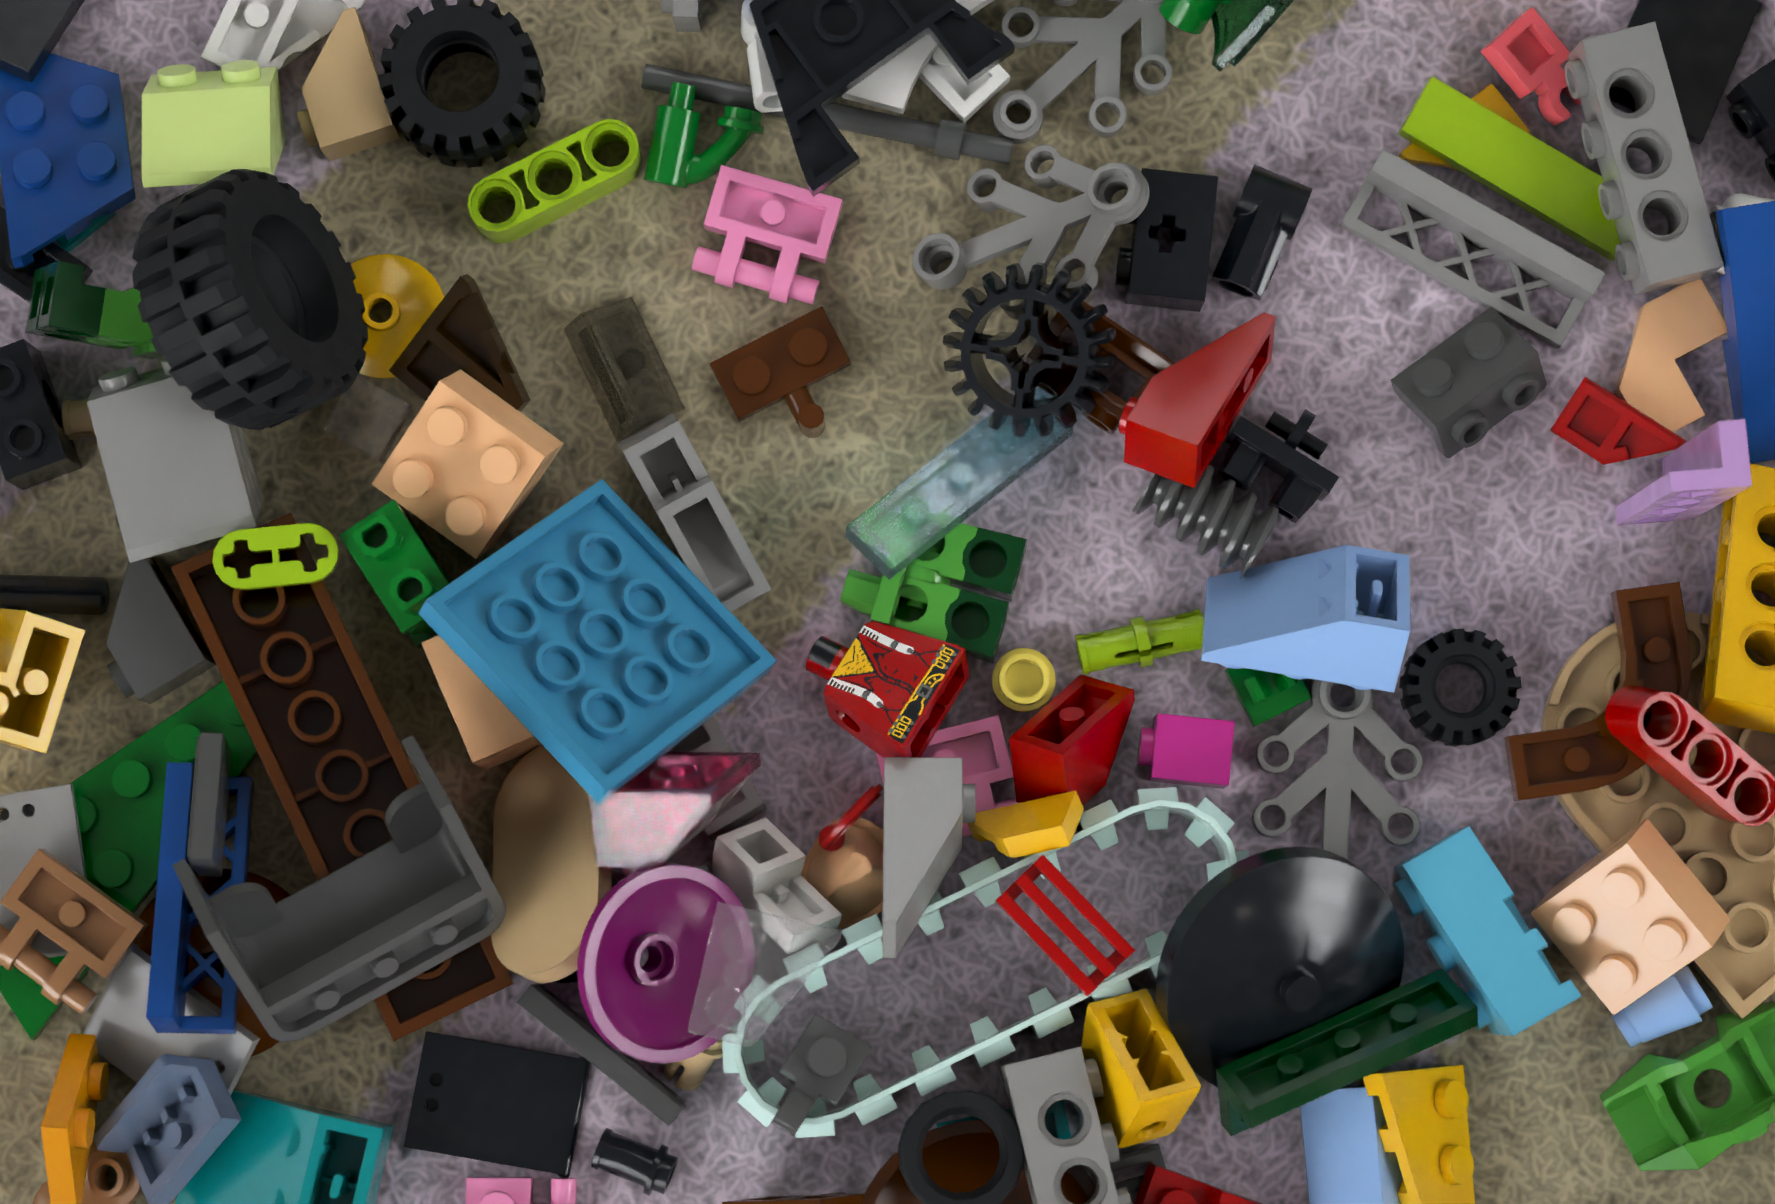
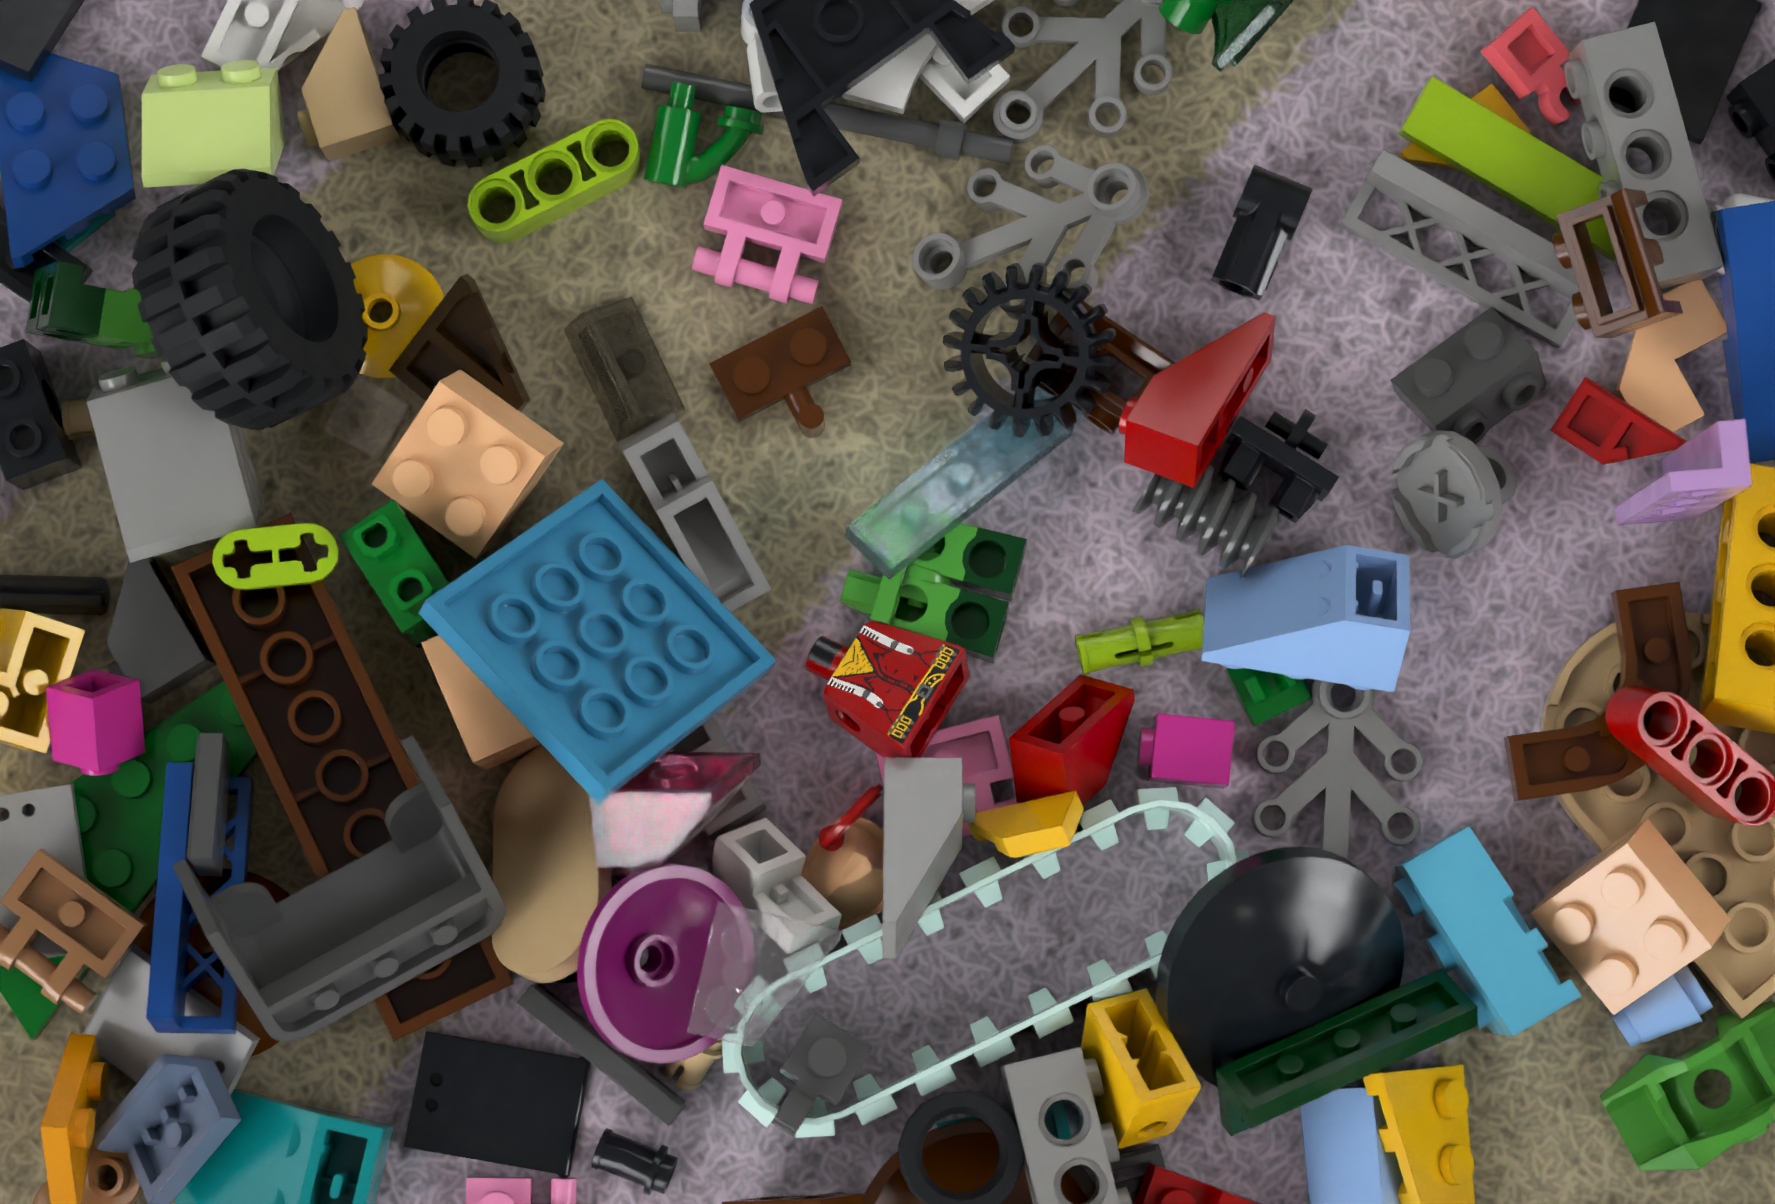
(95, 721): none -> dark pink brick
(1023, 680): light yellow plate -> none
(1103, 965): red tile -> none
(1179, 277): black brick -> none
(1451, 492): none -> light grey tile
(1498, 682): black tyre -> none
(1635, 258): none -> reddish brown window

